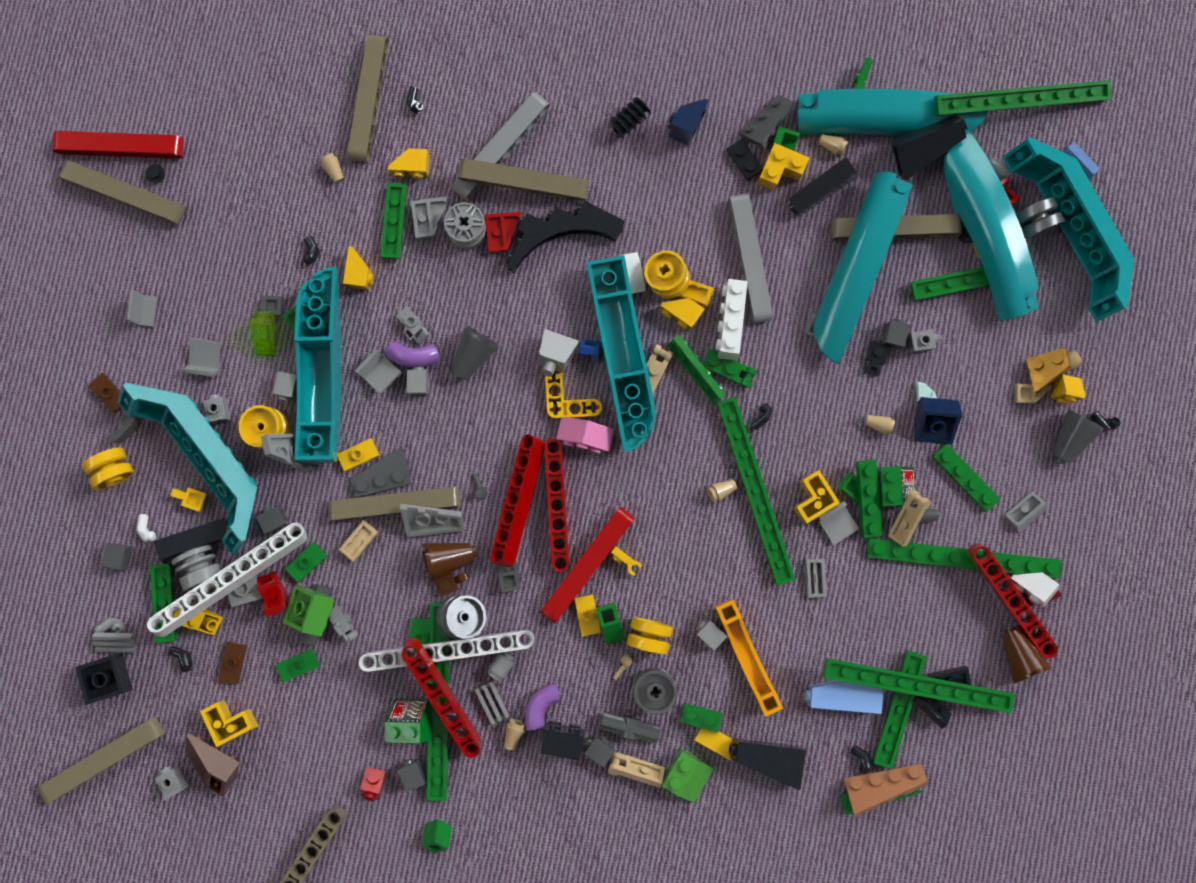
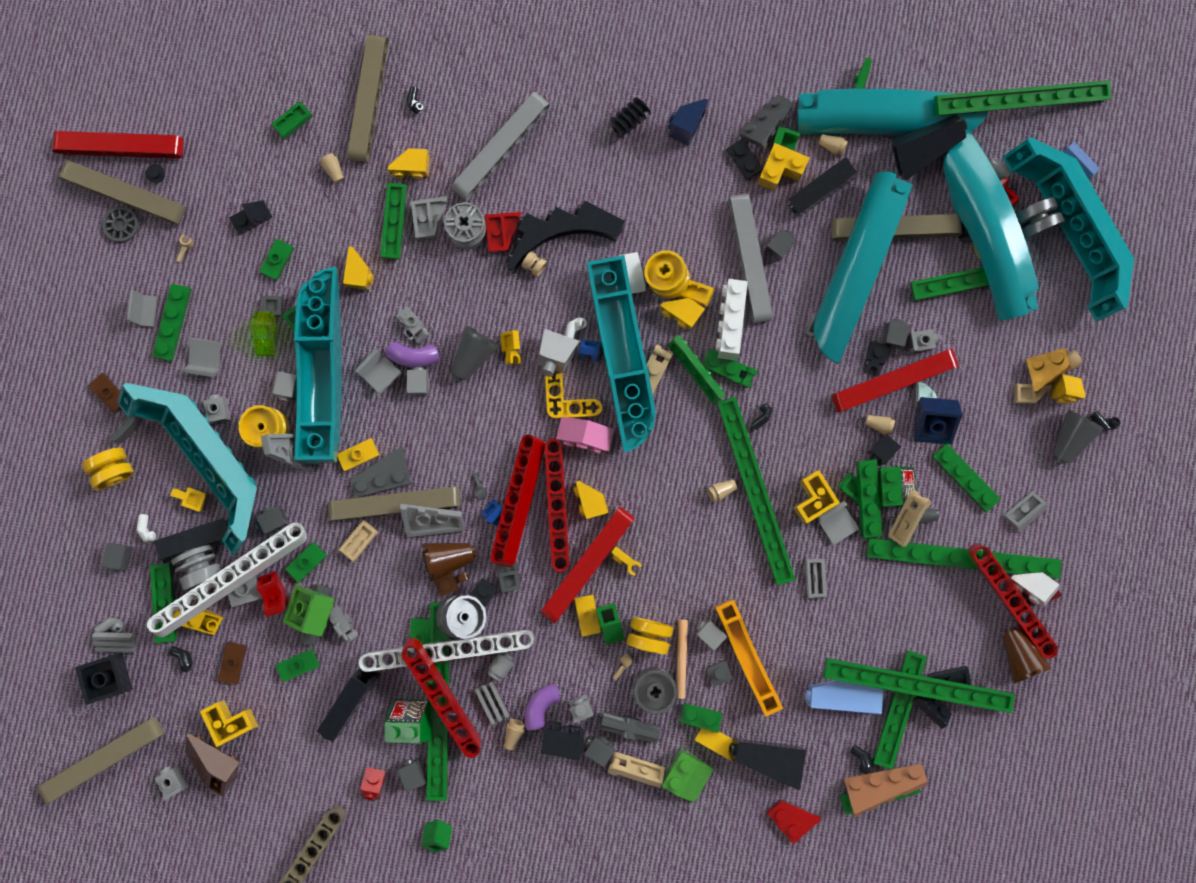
(120, 224): none -> dark grey wheel
(172, 322): none -> green plate
(185, 246): none -> tan hand
(251, 216): none -> black slope
(276, 259): none -> green plate
(292, 120): none -> green plate
(312, 251): black arm -> none
(347, 703): none -> black slope
(484, 592): none -> black brick
(492, 511): none -> blue tile
(509, 344): none -> yellow plate
(523, 179): dark tan beam -> none
(534, 264): none -> tan wheel
(574, 326): none -> white arm
(581, 708): none -> light grey brick
(592, 501): none -> yellow slope
(681, 658): none -> light nougat piece
(719, 673): none -> dark grey plate
(780, 244): none -> dark grey brick
(792, 820): none -> red wing
(883, 449): none -> black brick
(894, 380): none -> red beam

